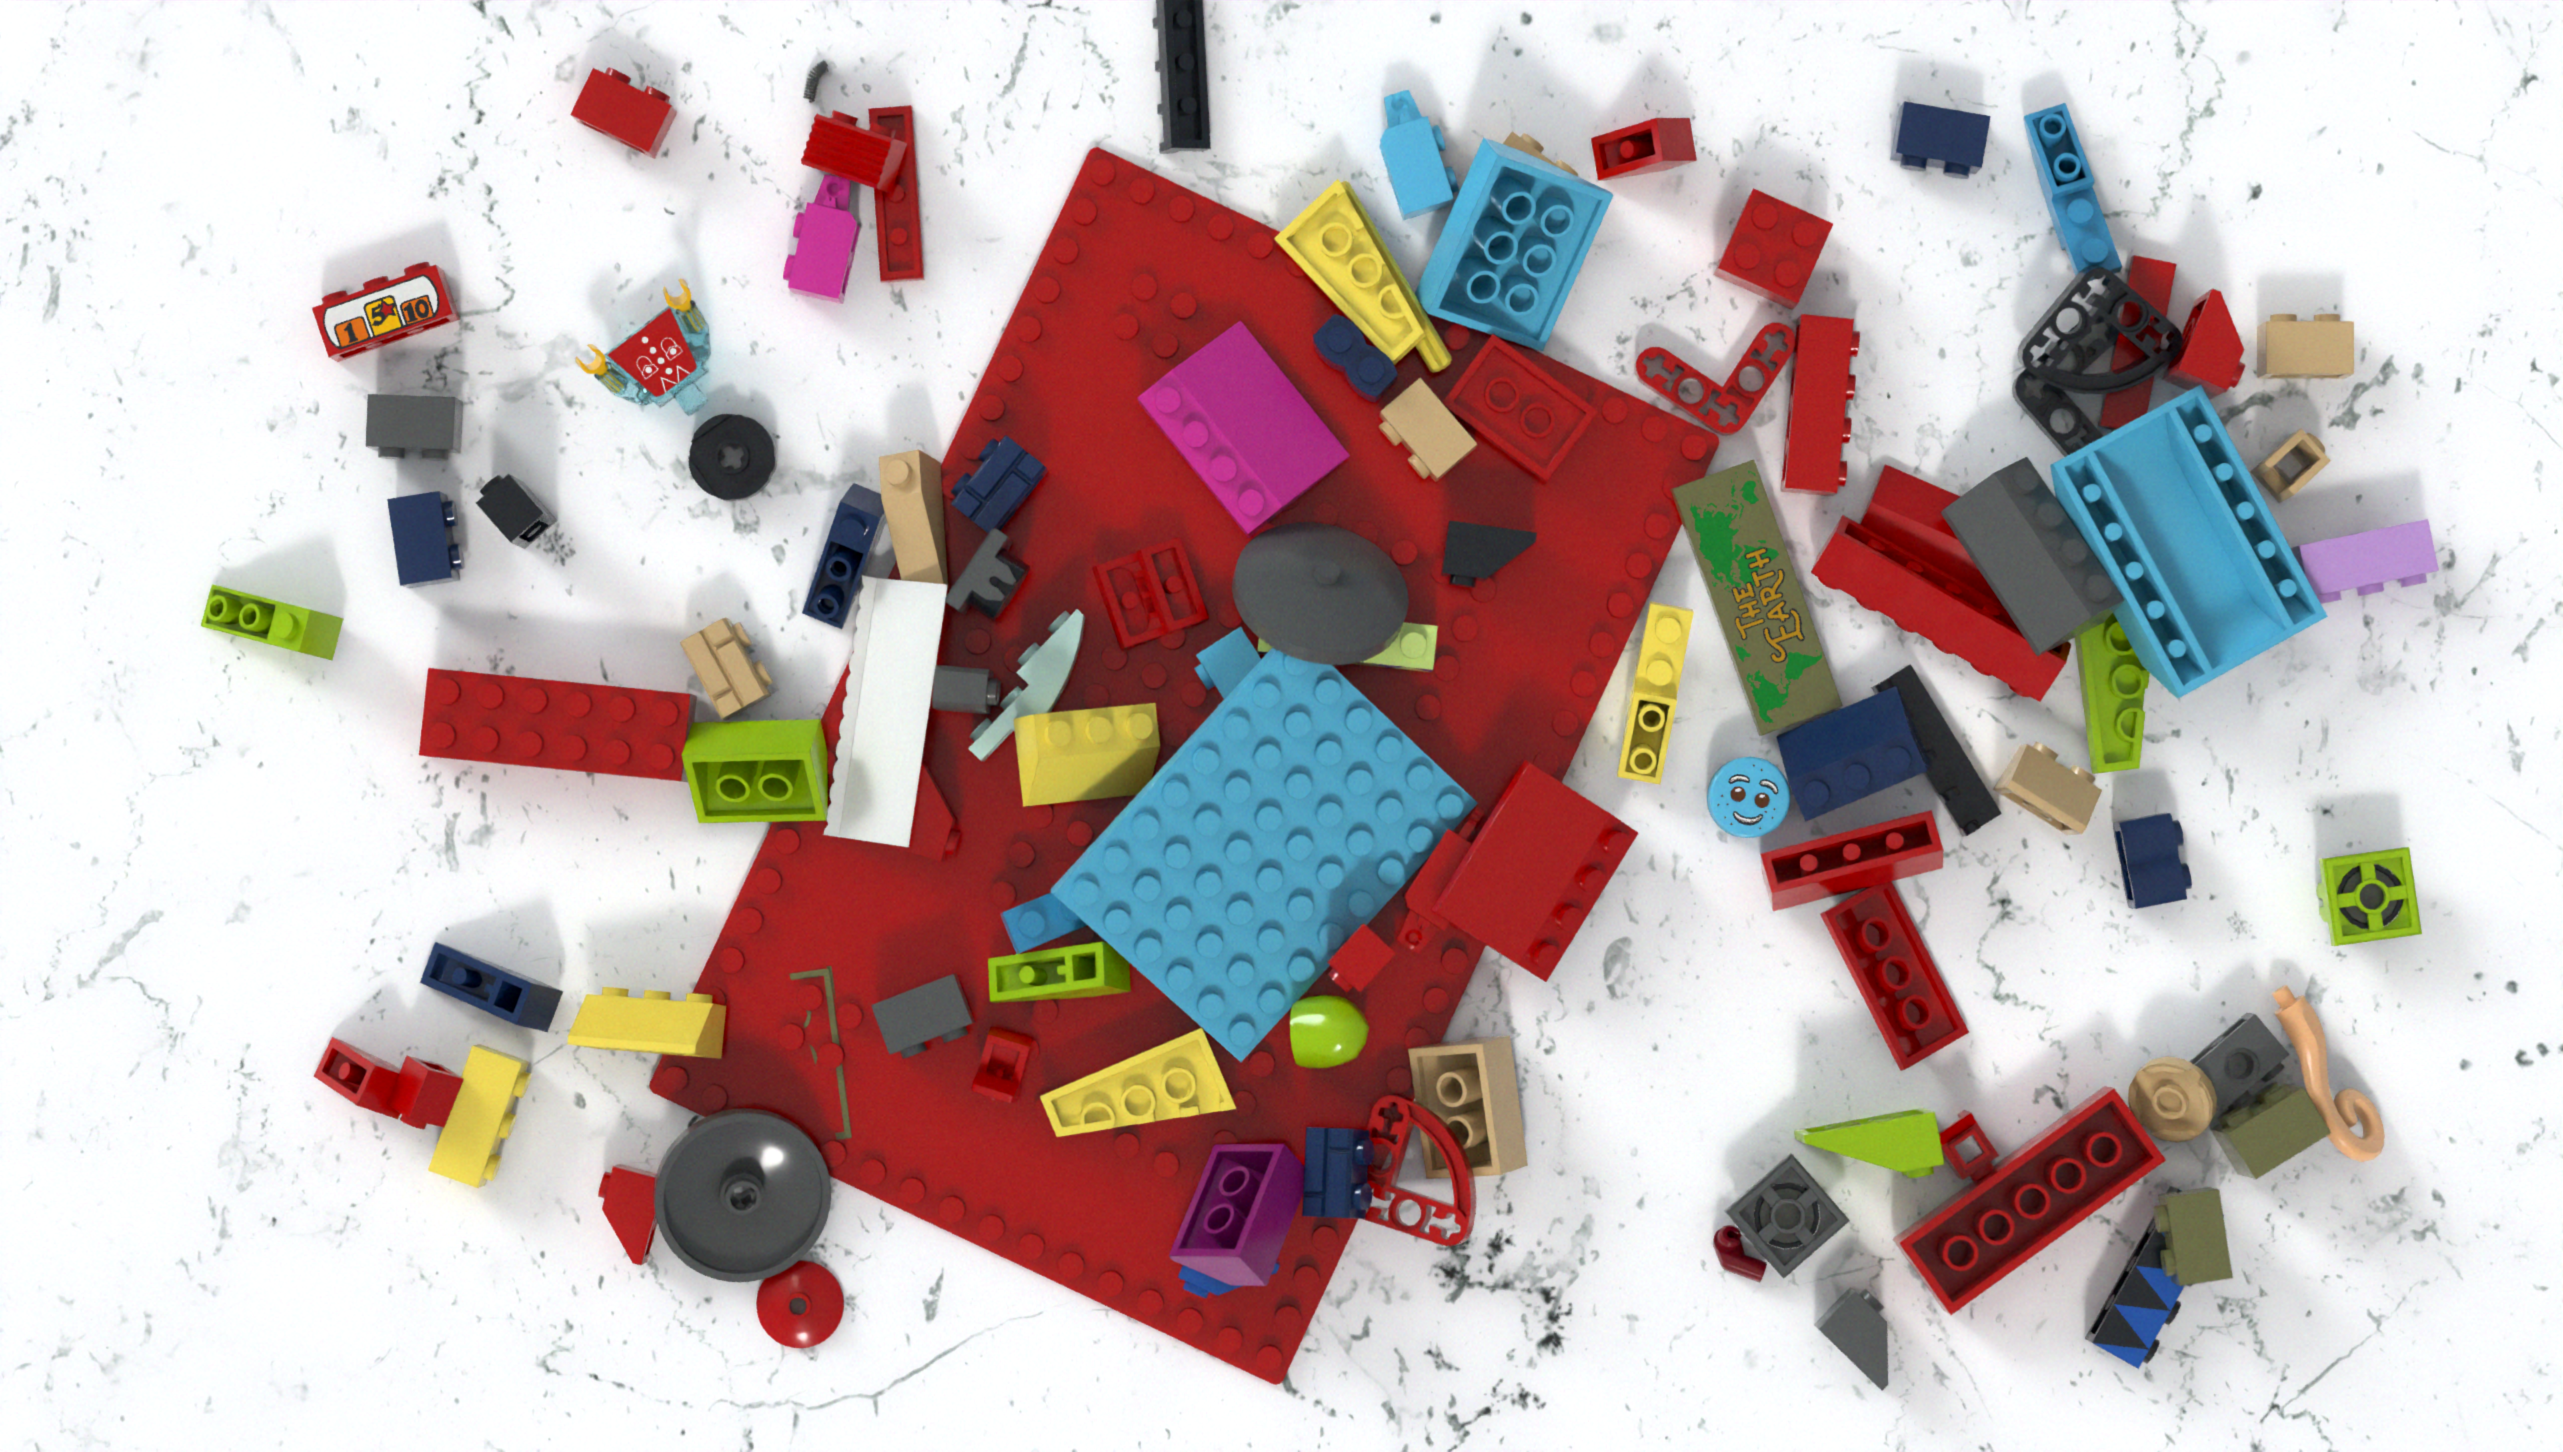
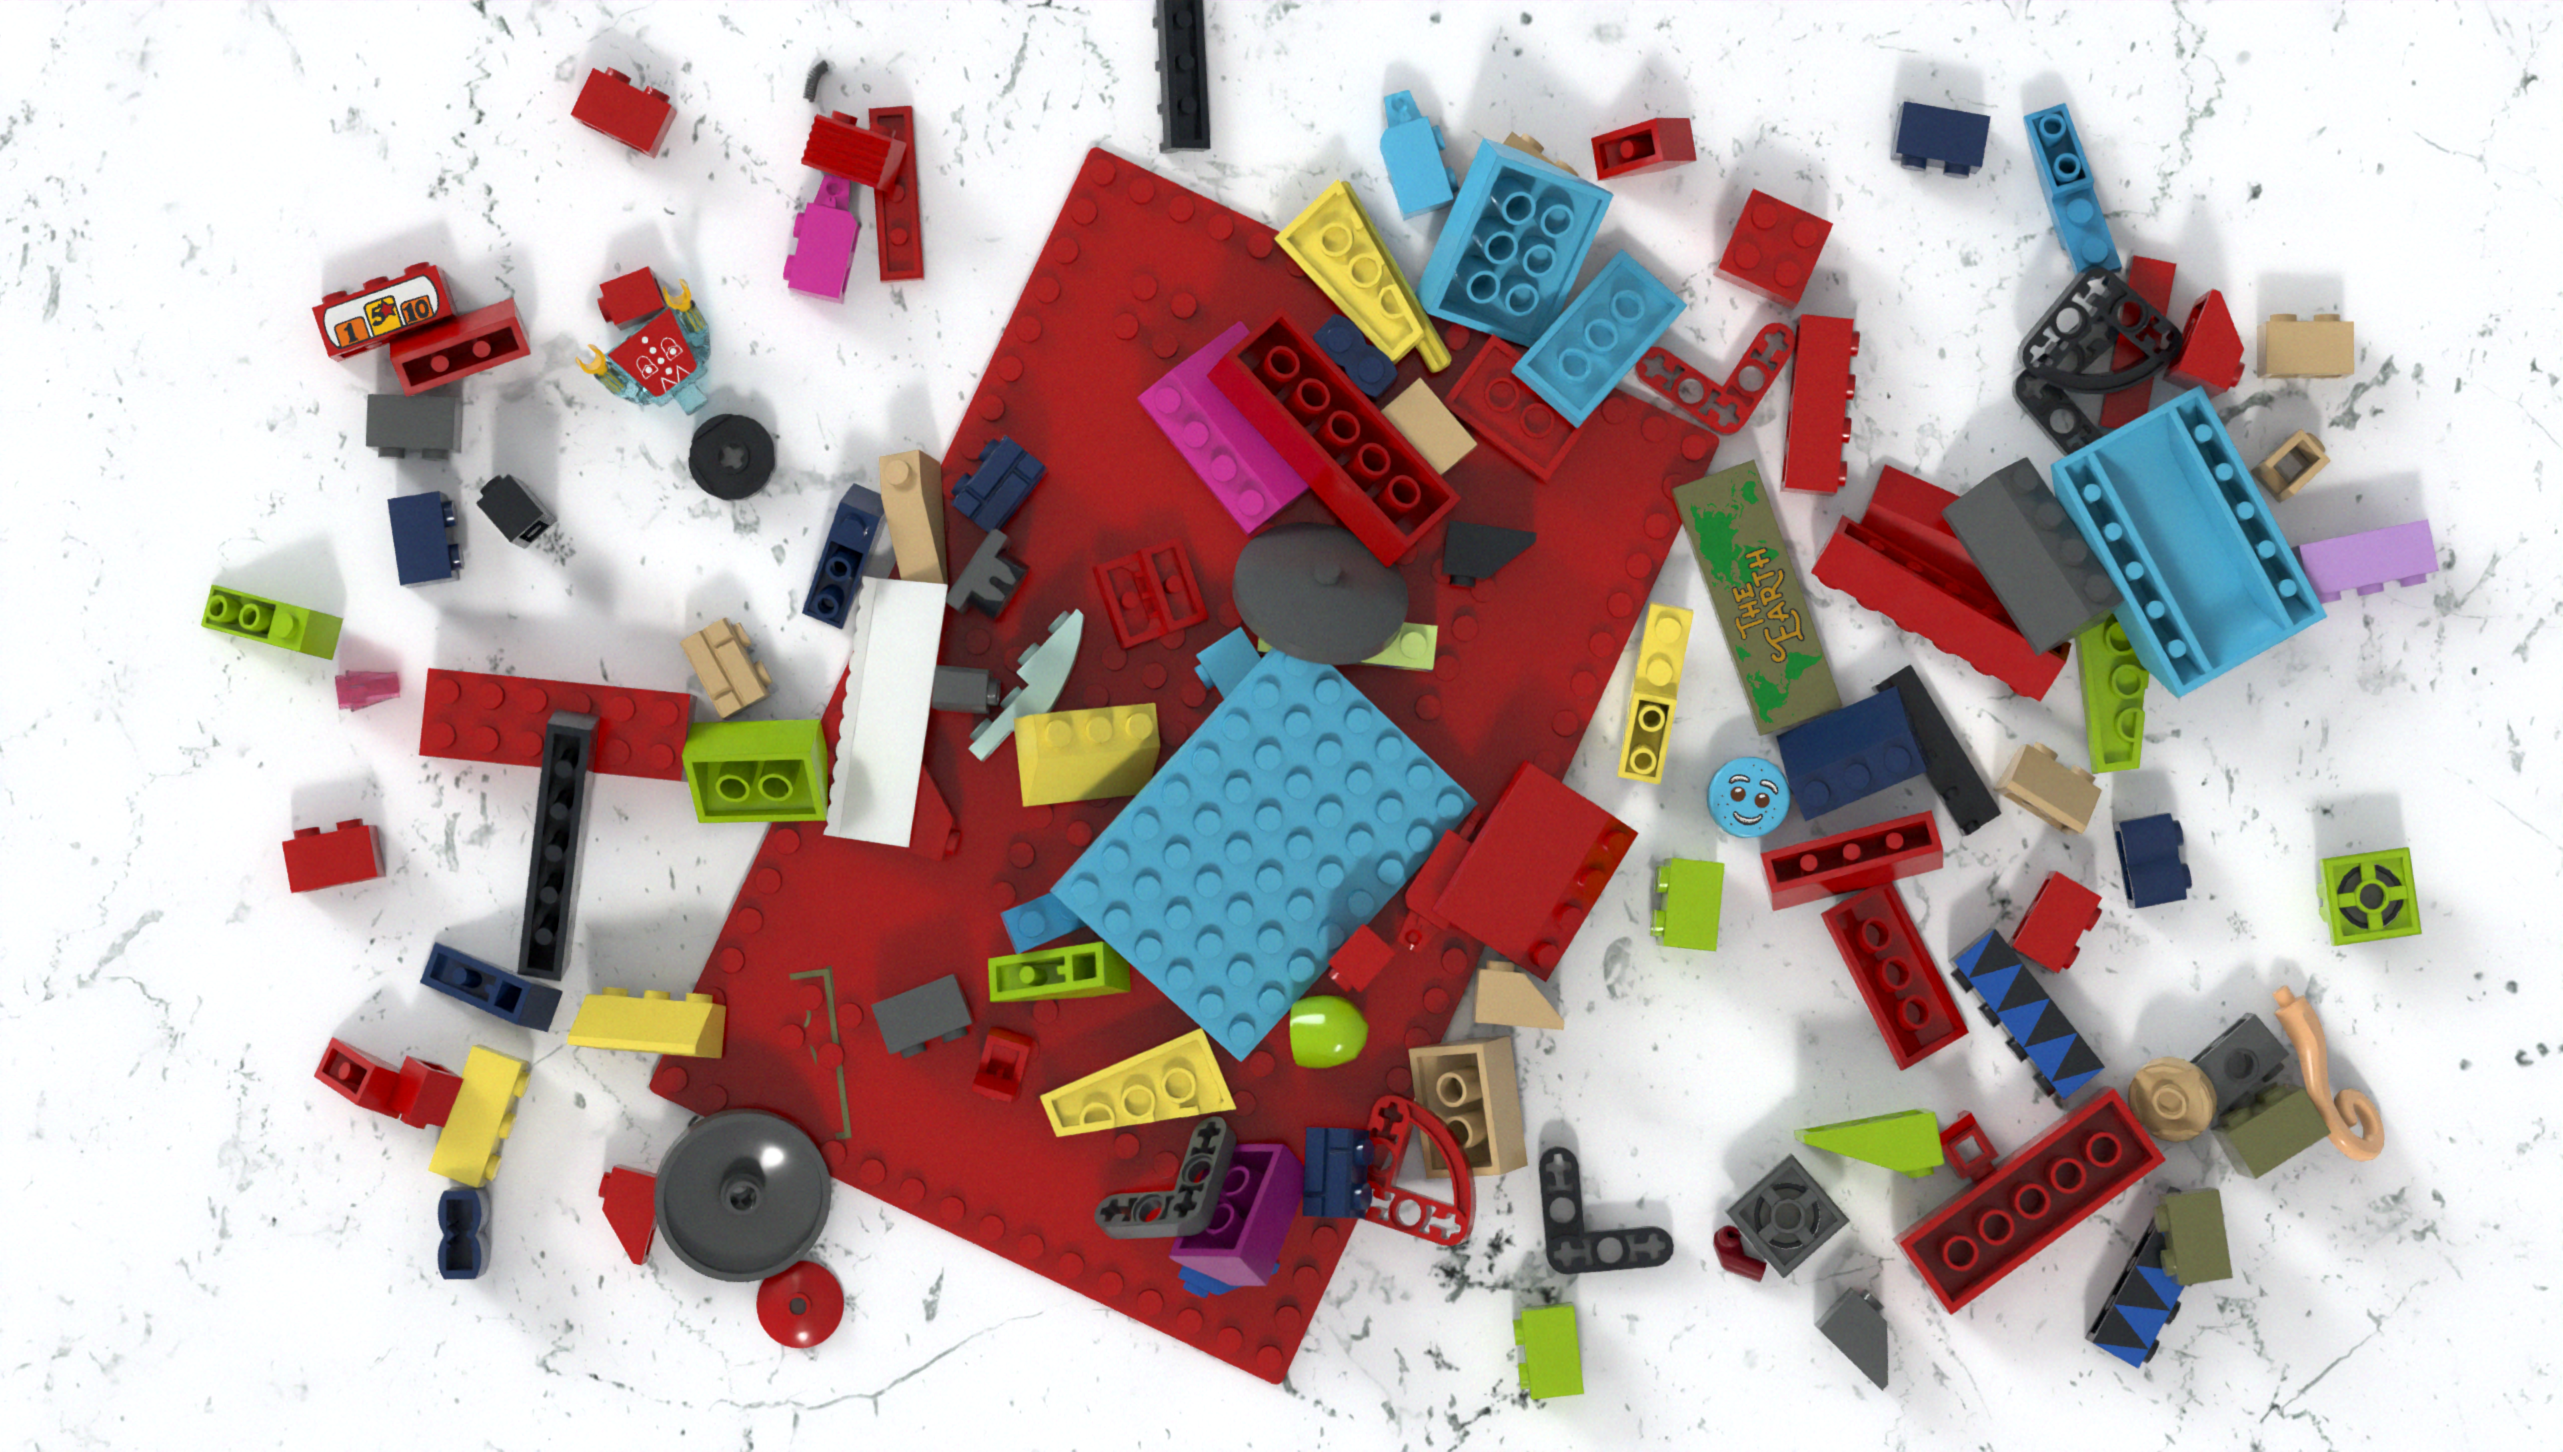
(333, 858): none -> red brick
(365, 688): none -> clear pink cone
(459, 347): none -> red brick
(465, 1246): none -> dark blue brick
(558, 844): none -> black brick
(631, 298): none -> red brick
(1186, 1208): none -> dark grey beam
(1333, 436): none -> red brick
(1511, 999): none -> tan slope
(1550, 1351): none -> lime brick
(1573, 1230): none -> black beam
(1599, 338): none -> medium azure plate
(1688, 904): none -> lime brick
(2025, 1014): none -> brick
(2056, 922): none -> red brick

